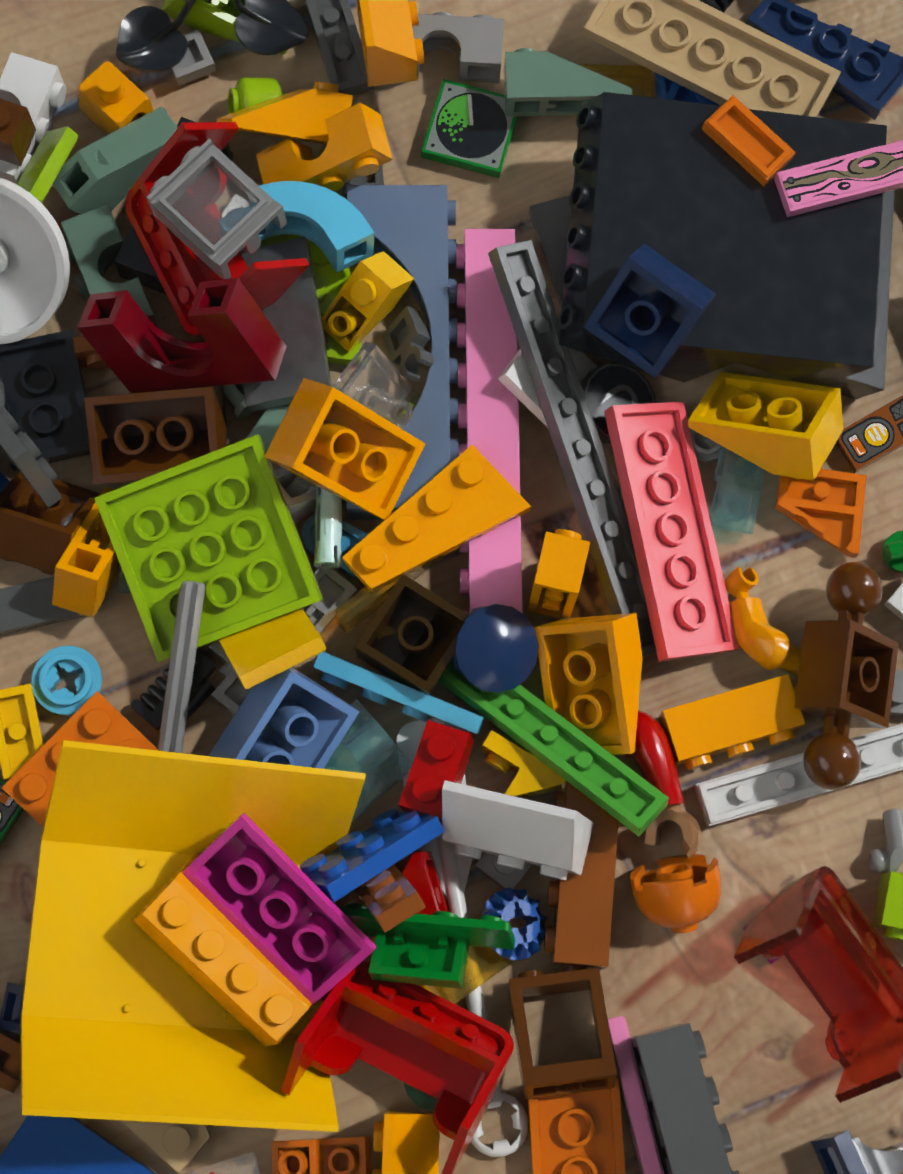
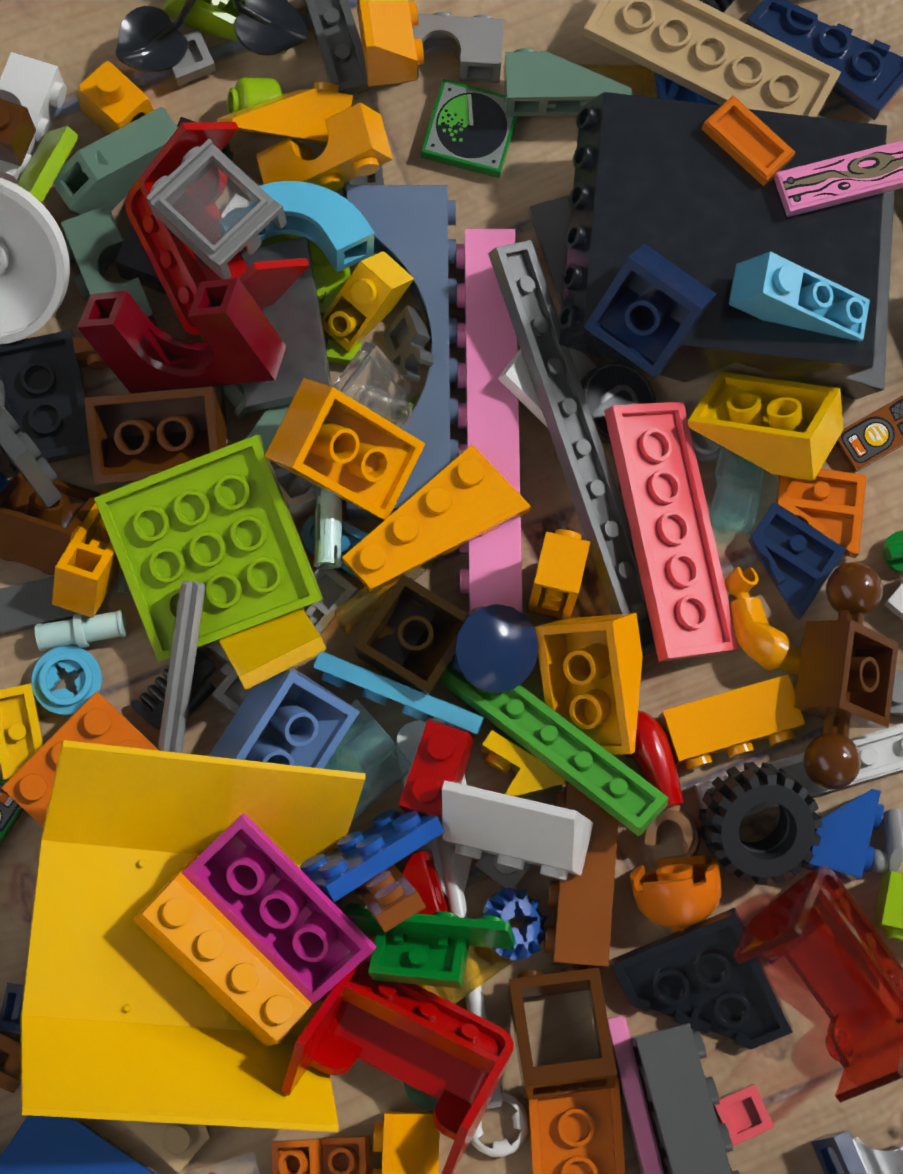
(81, 630): none -> light aqua pin
(702, 984): none -> black plate
(743, 1114): none -> coral plate
(783, 847): none -> black tyre
(794, 556): none -> dark blue wing
(797, 298): none -> medium azure slope
(847, 837): none -> blue slope

